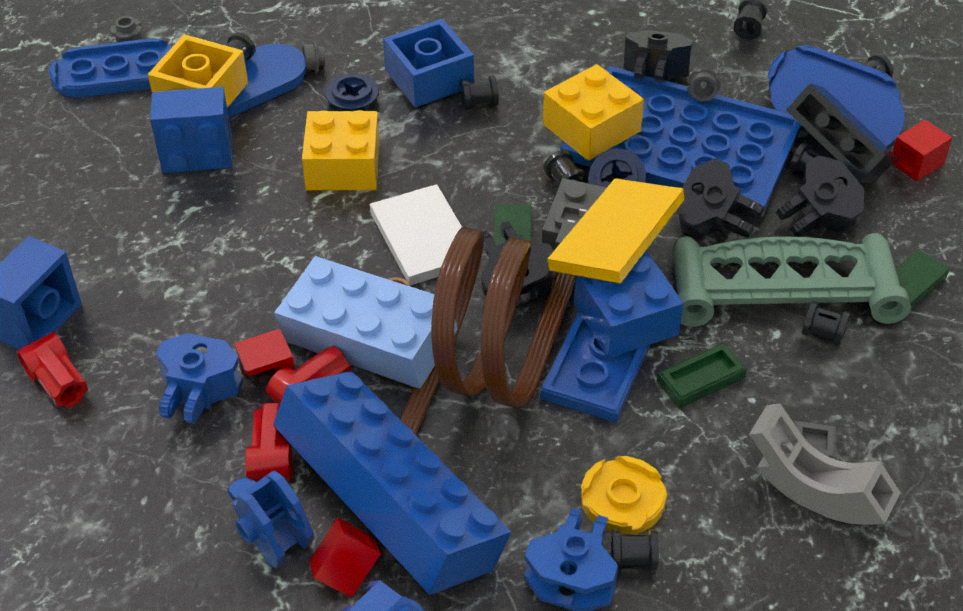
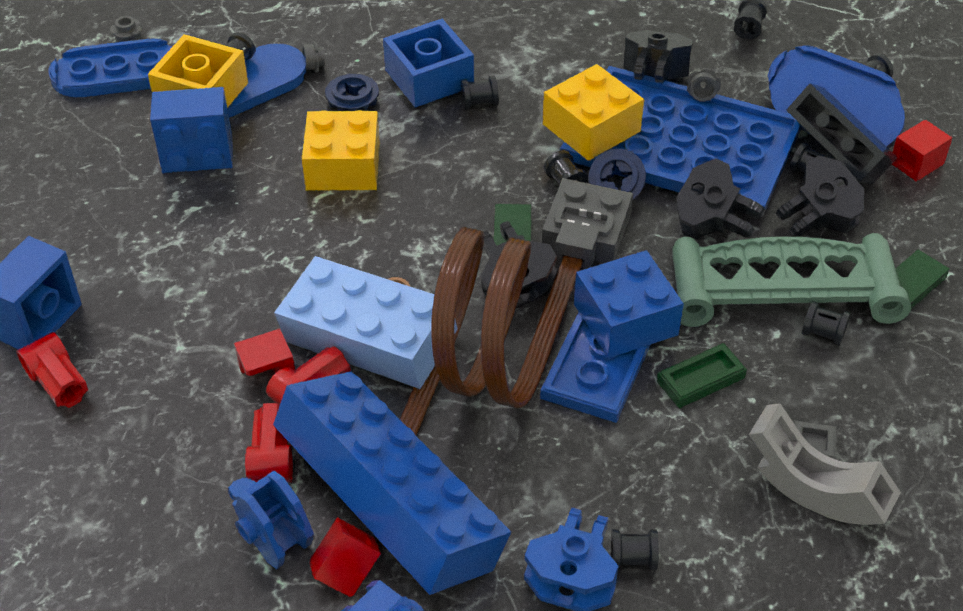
(194, 376): blue hinge -> none
(417, 231): white tile -> none
(616, 230): yellow tile -> none
(625, 492): yellow tile -> none

